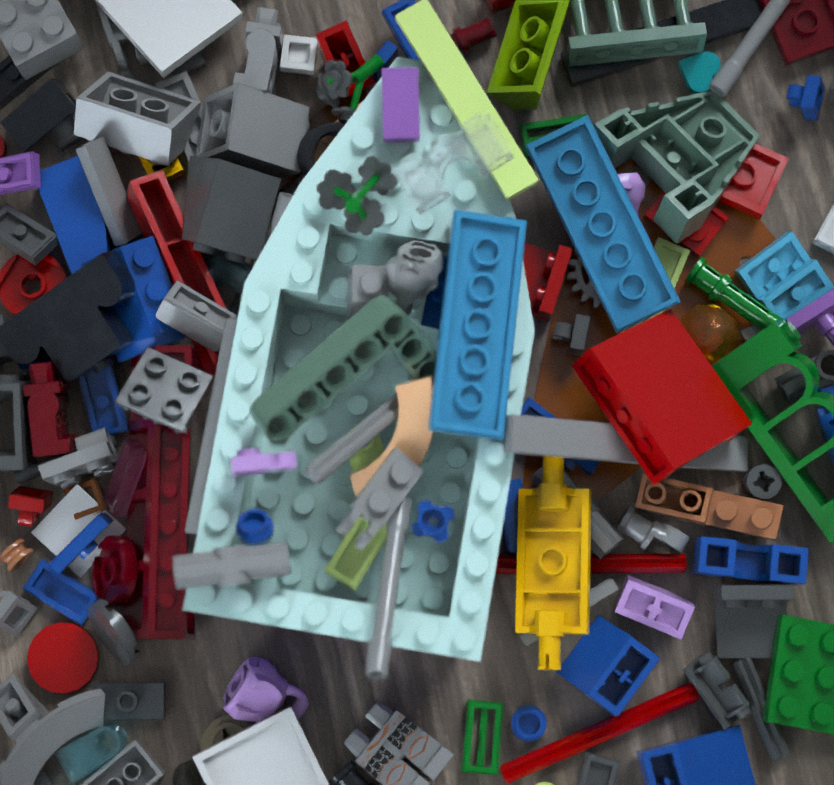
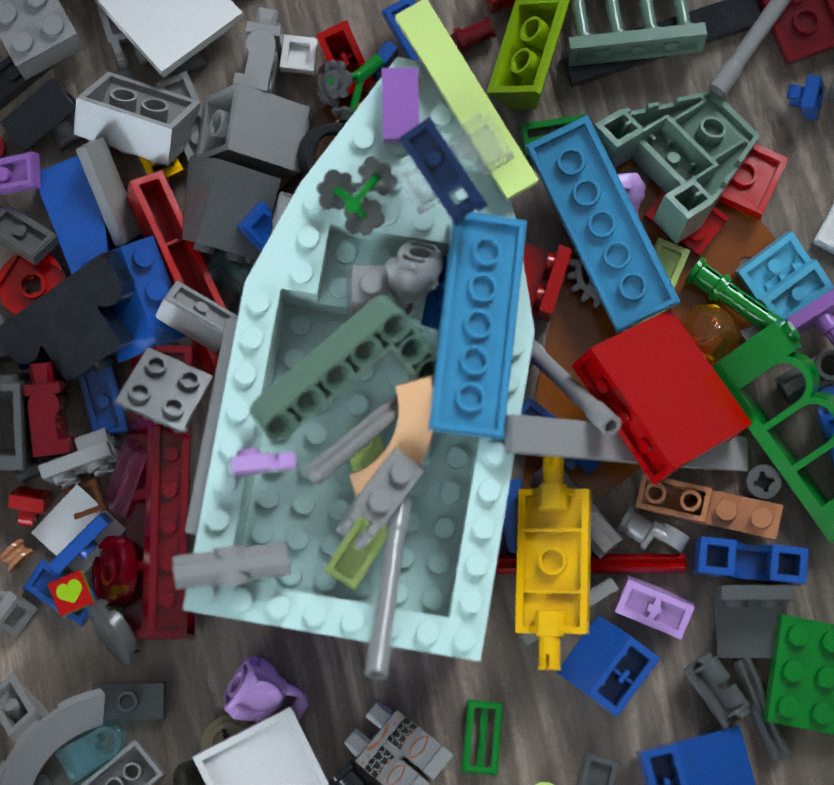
(63, 658): red tile -> none
(71, 593): none -> red tile
(254, 527): blue plate -> none
(257, 225): none -> blue tile
(428, 511): blue plate -> none
(442, 170): none -> dark blue plate
(528, 723): blue plate -> none
(574, 334): dark grey tile -> none
(595, 410): none -> light grey piece
(599, 732): red axle -> none
(699, 71): teal tile -> none

